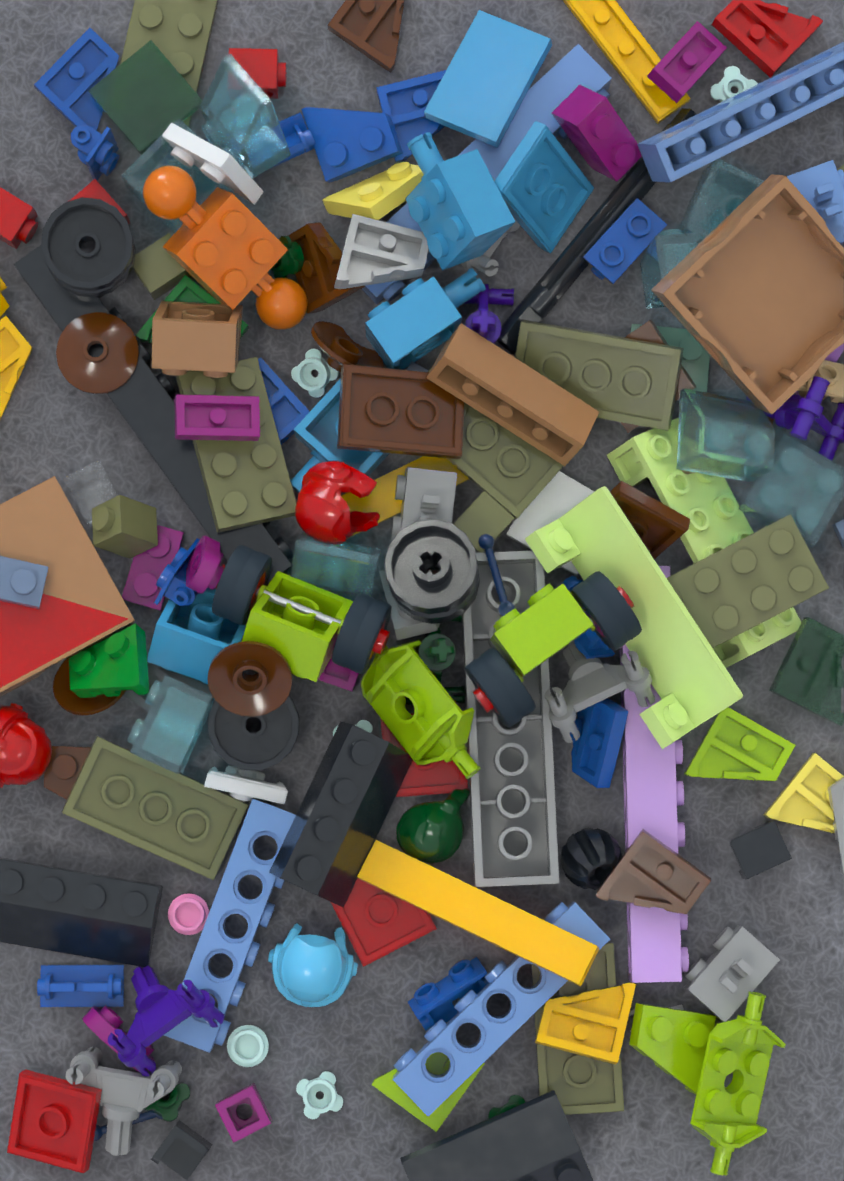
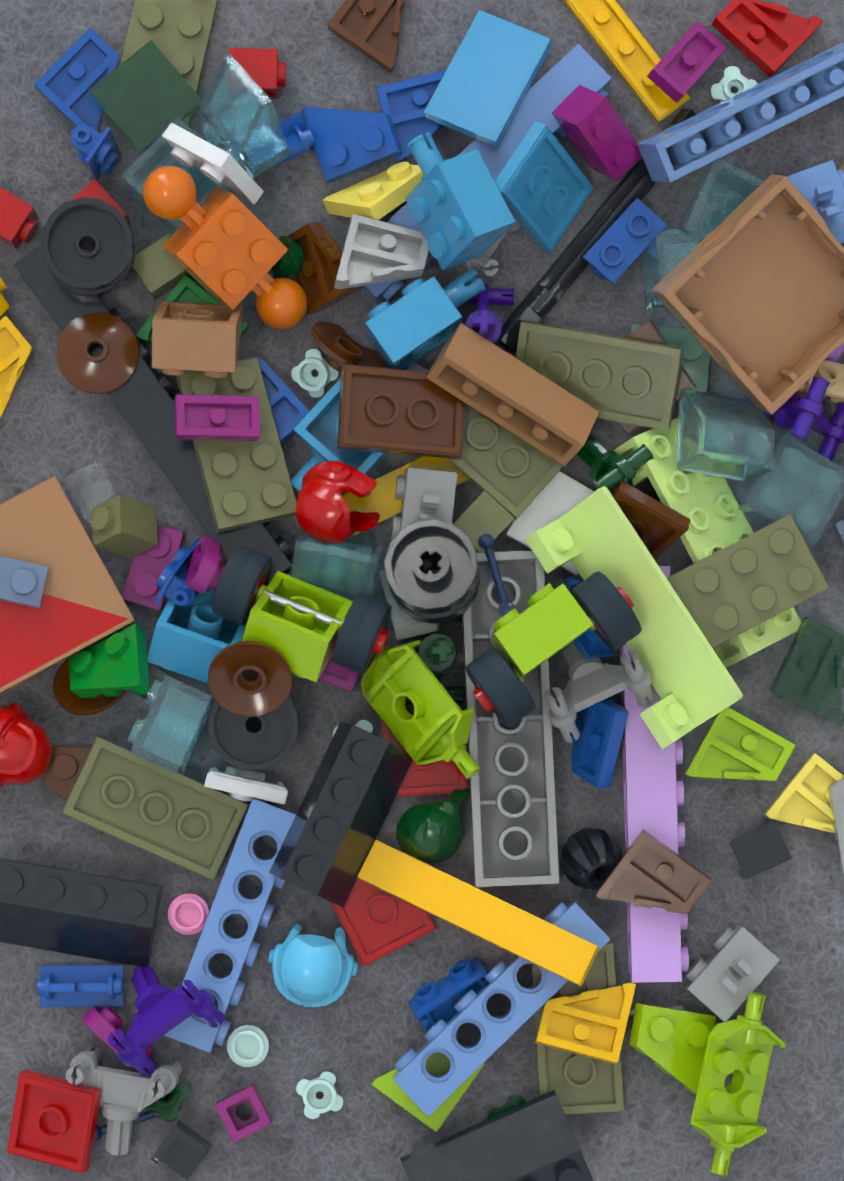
(610, 468): none -> dark green axle

